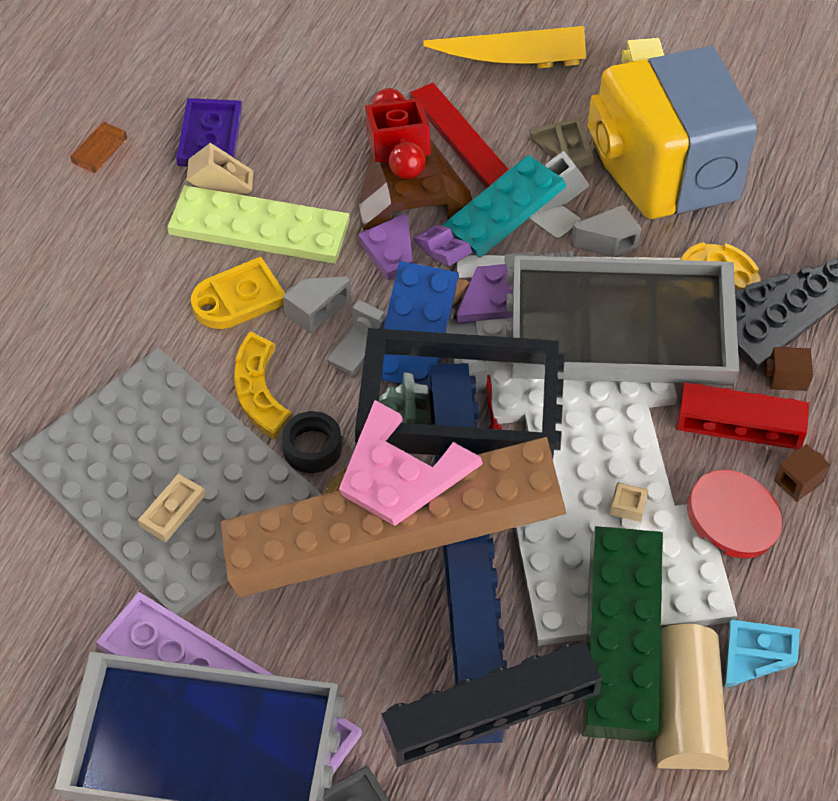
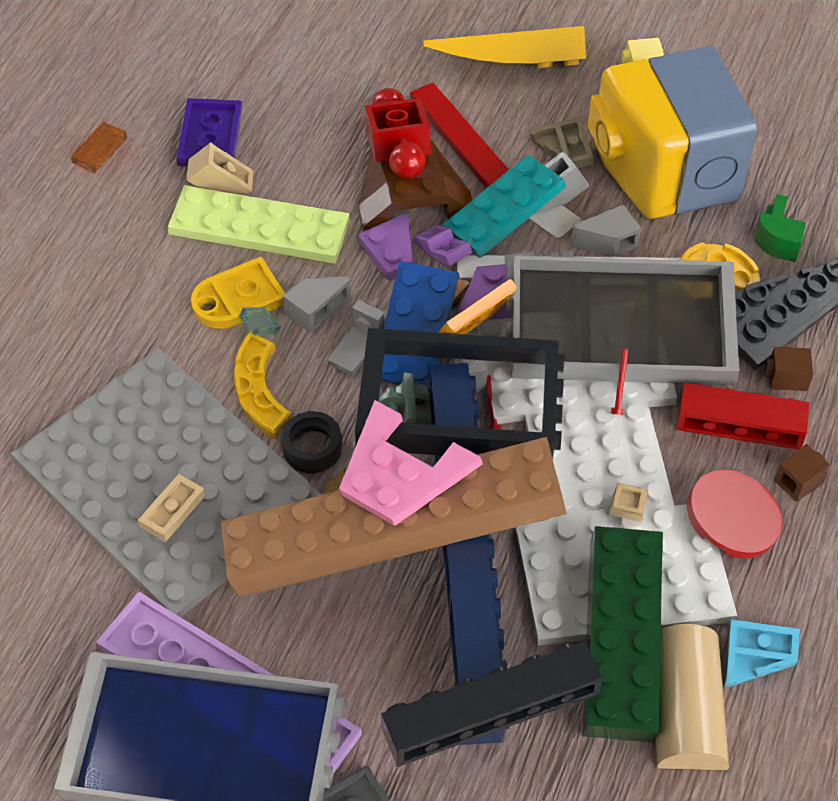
(259, 321): none -> clear light blue tile
(480, 310): none -> light orange tile
(617, 409): none -> red piece
(779, 235): none -> green brick

